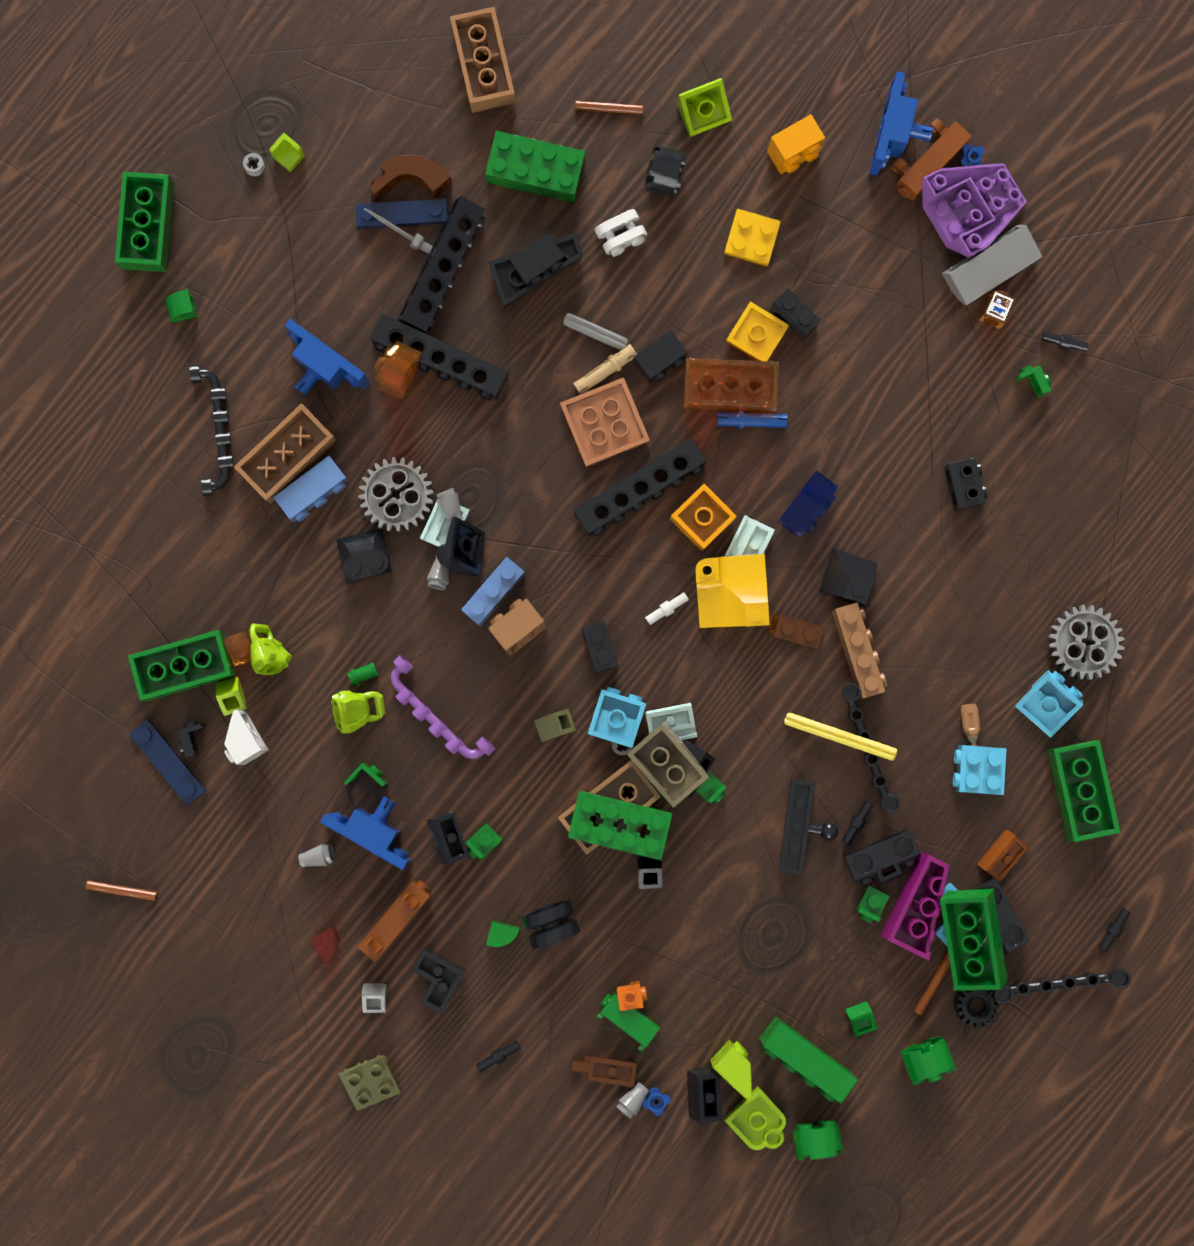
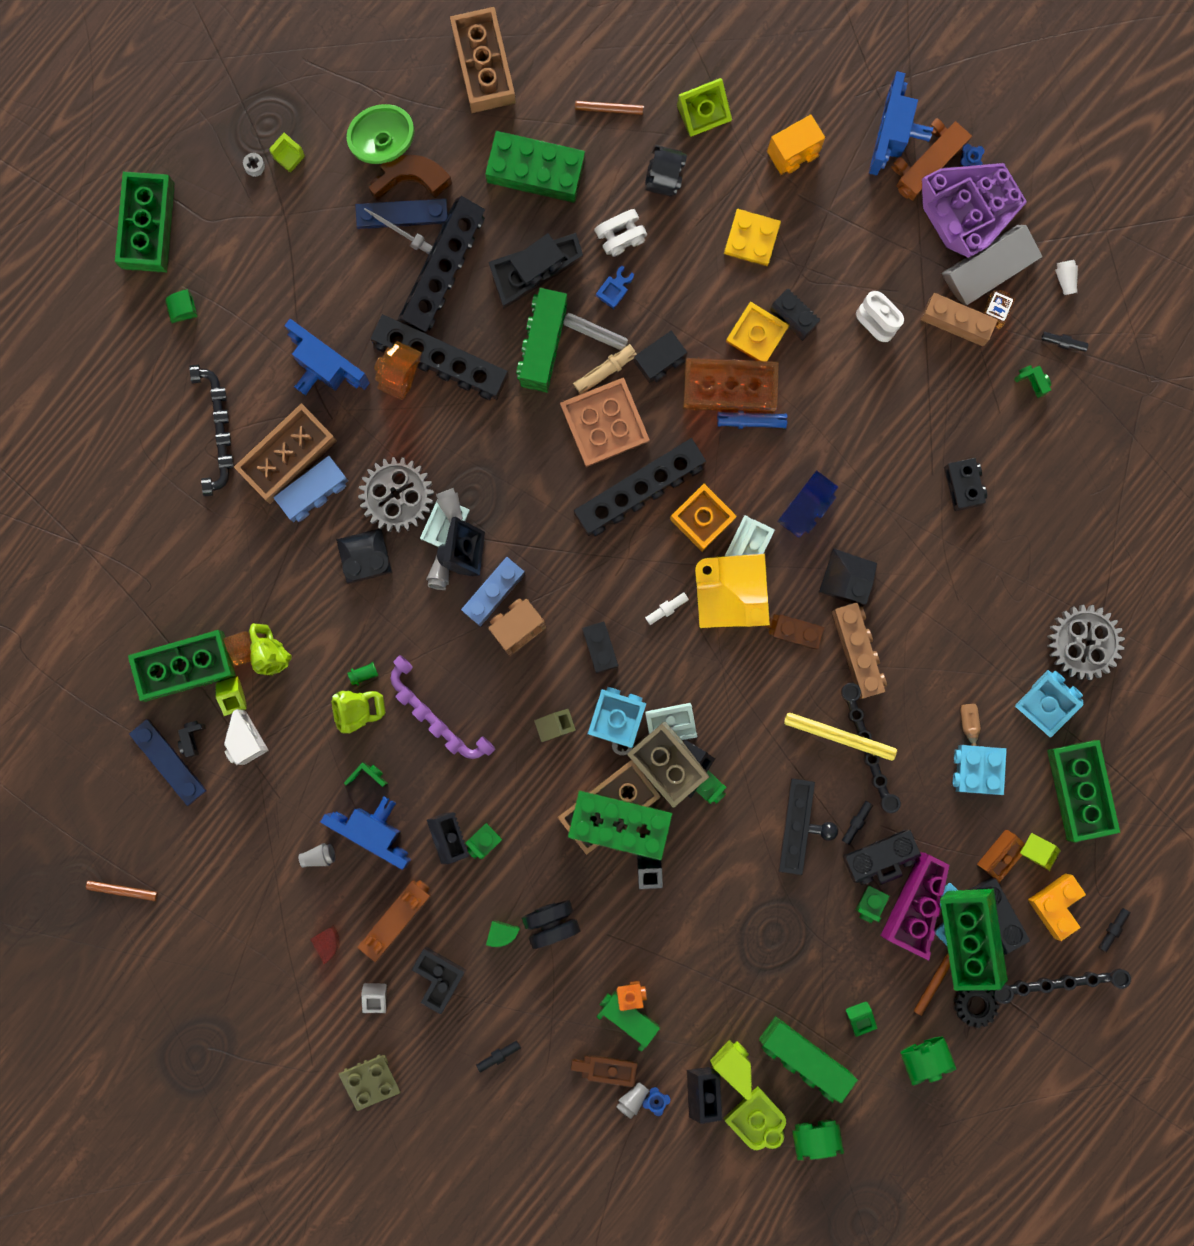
(380, 134): none -> bright green dish
(543, 339): none -> green brick
(613, 289): none -> blue plate
(880, 316): none -> white brick
(959, 319): none -> medium nougat brick
(1040, 851): none -> lime brick
(1052, 905): none -> light orange brick
(1067, 275): none -> white cone

